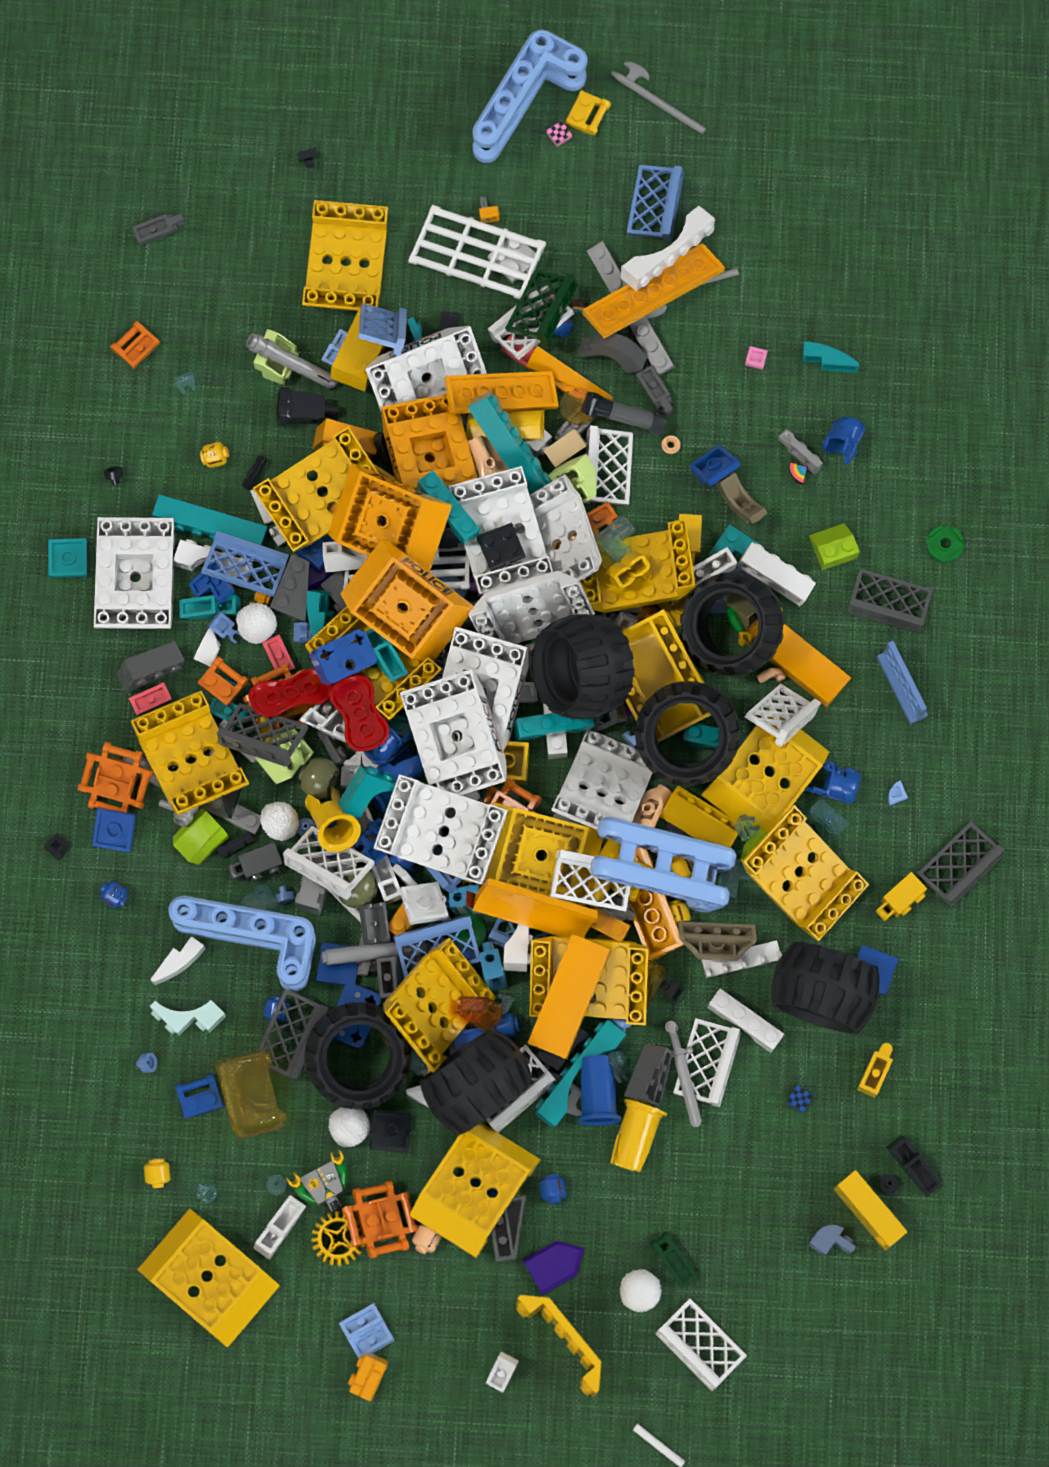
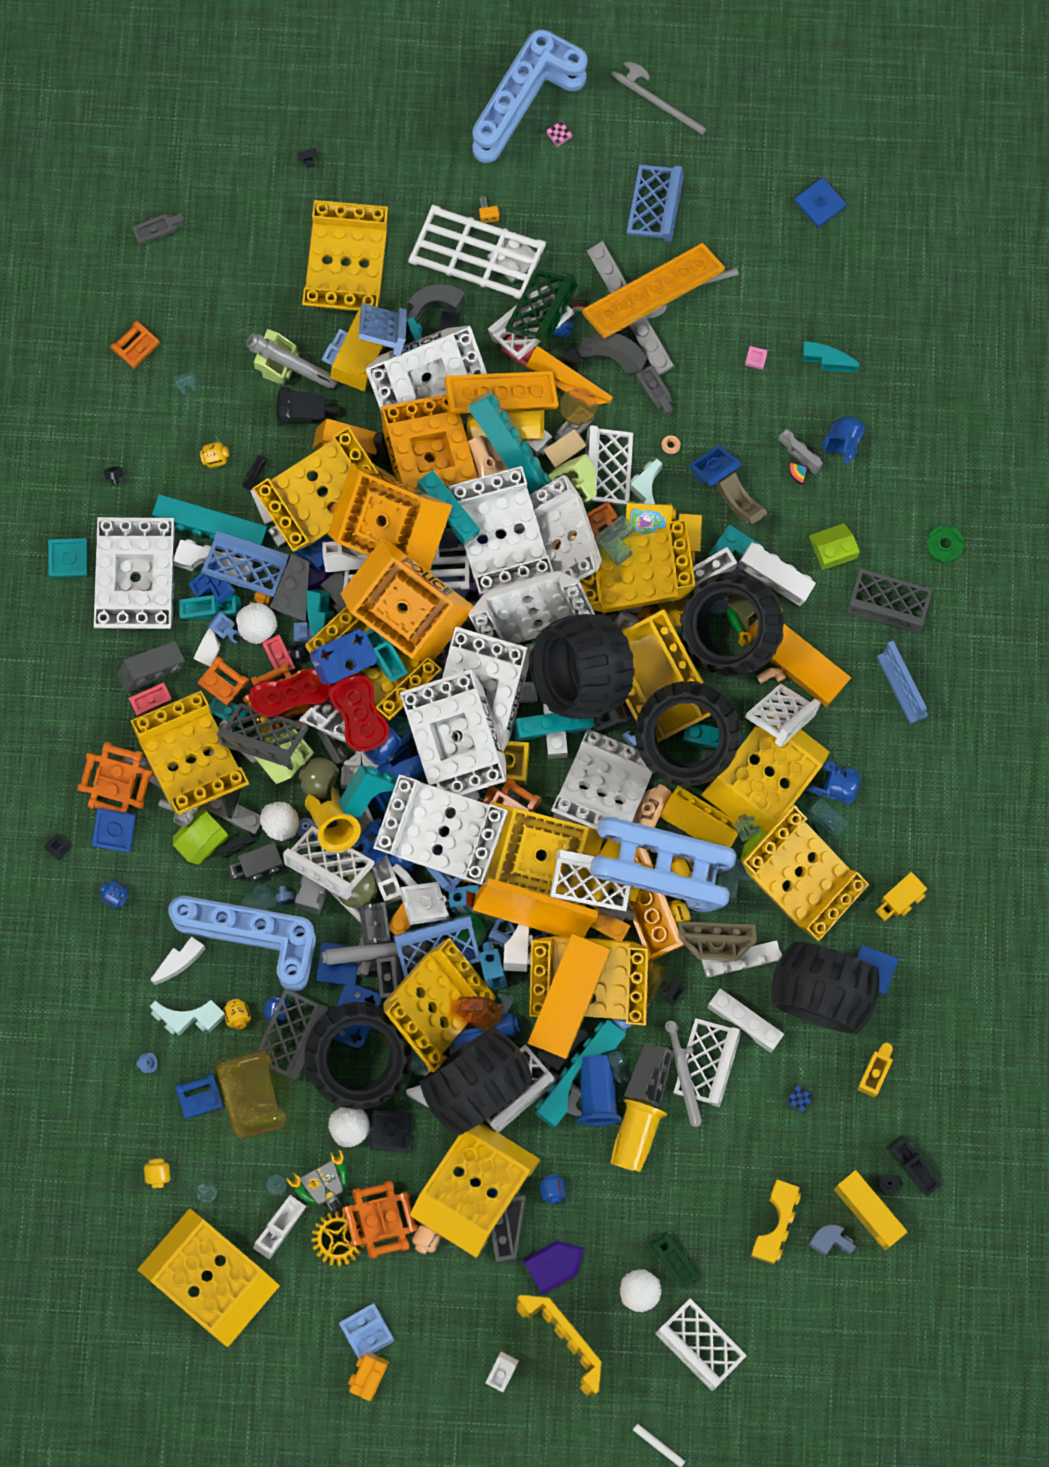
(237, 1014): none -> yellow head
(298, 651): none -> black tile
(435, 296): none -> dark grey arch
(501, 547): black plate -> none
(571, 359): none -> black tile
(582, 110): yellow plate -> none
(597, 405): piece -> none
(624, 572): yellow brick -> none
(642, 269): white arch -> none
(642, 484): none -> light aqua arch
(649, 517): none -> panel
(767, 1246): none -> yellow arch
(820, 202): none -> blue plate
(897, 794): light blue tile -> none
(973, 875): dark grey fence -> none

